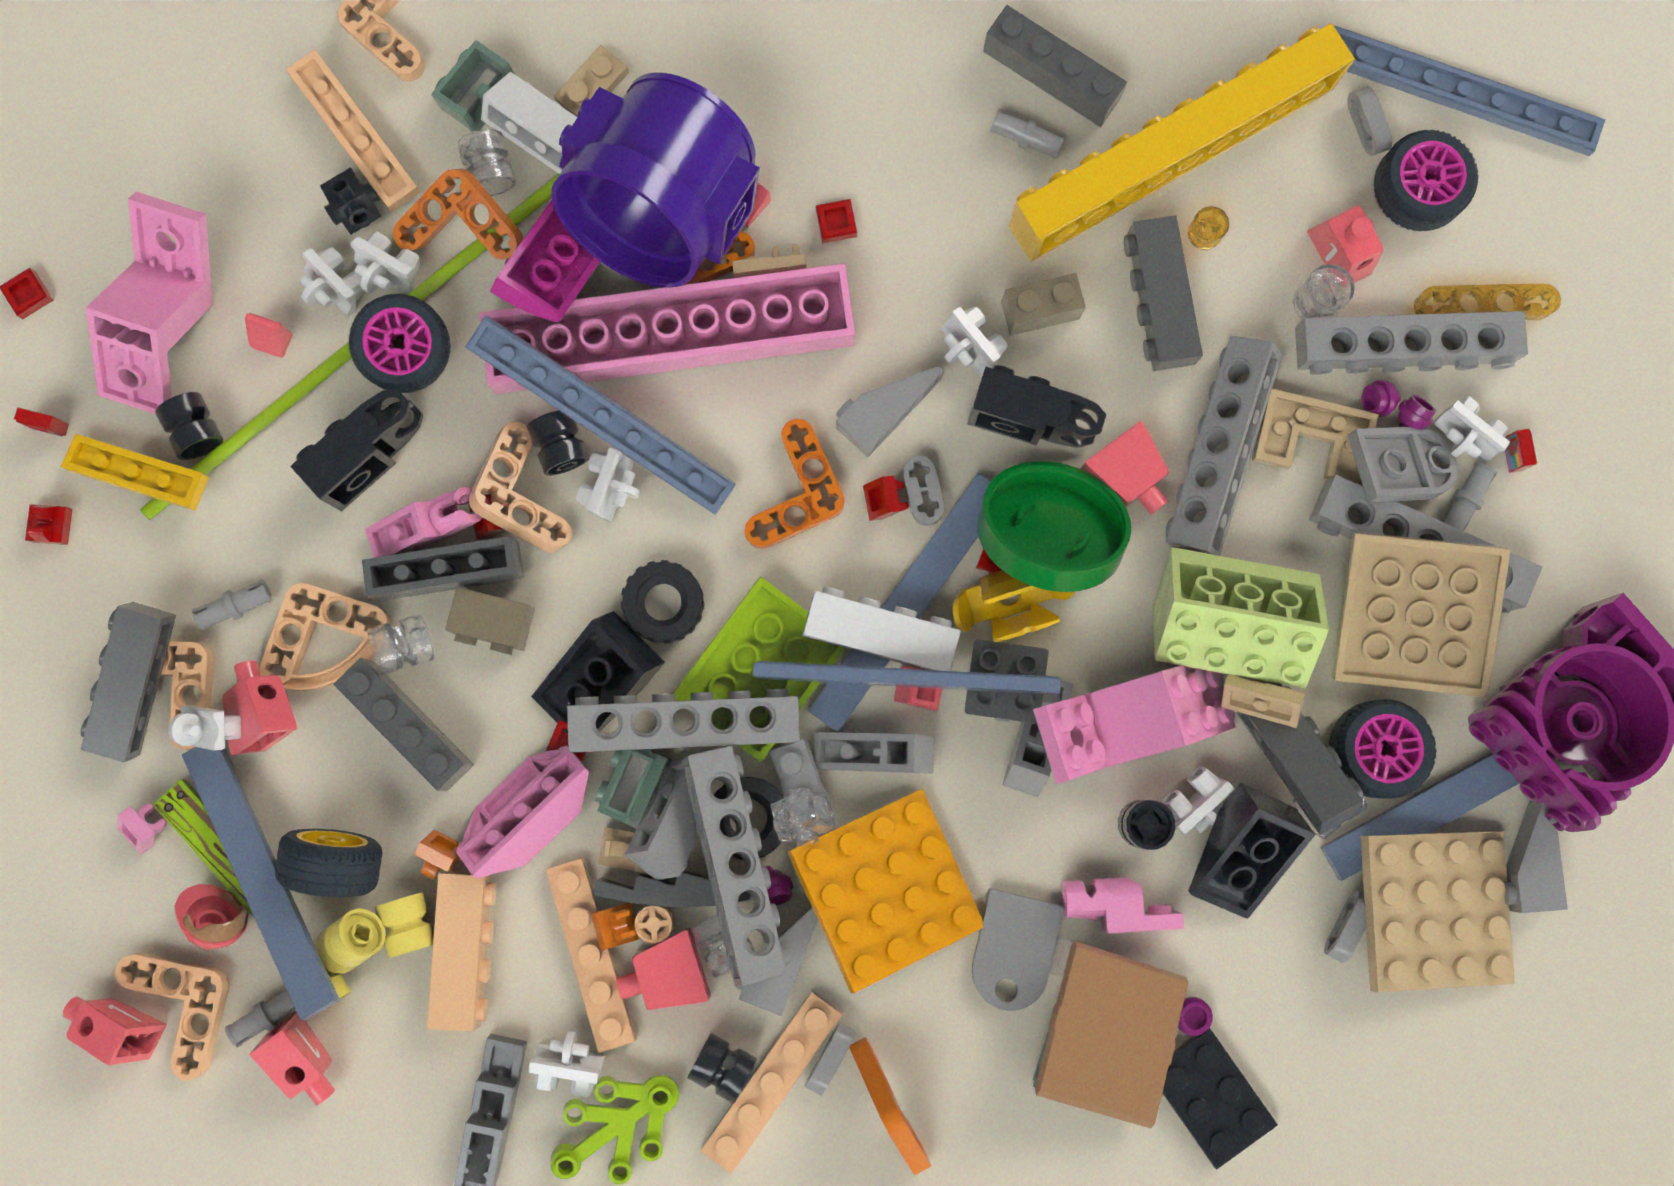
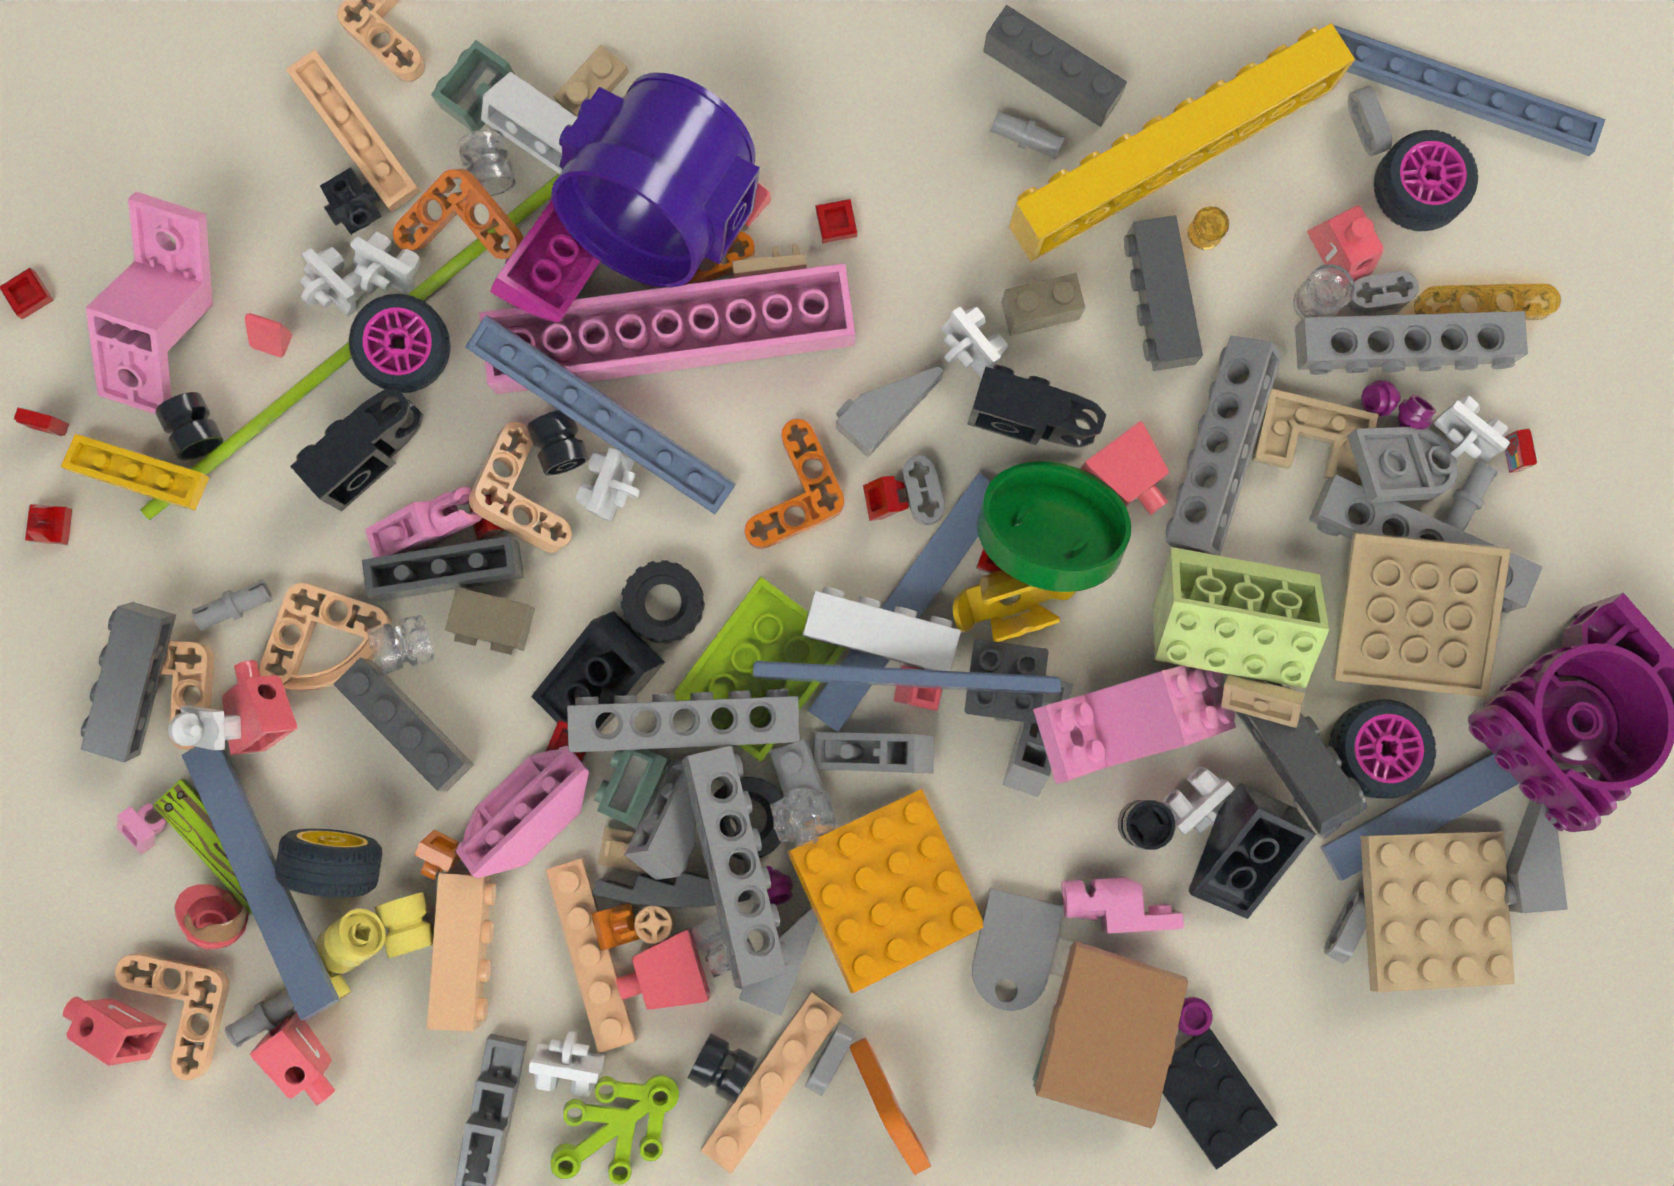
(1380, 284): none -> light grey beam

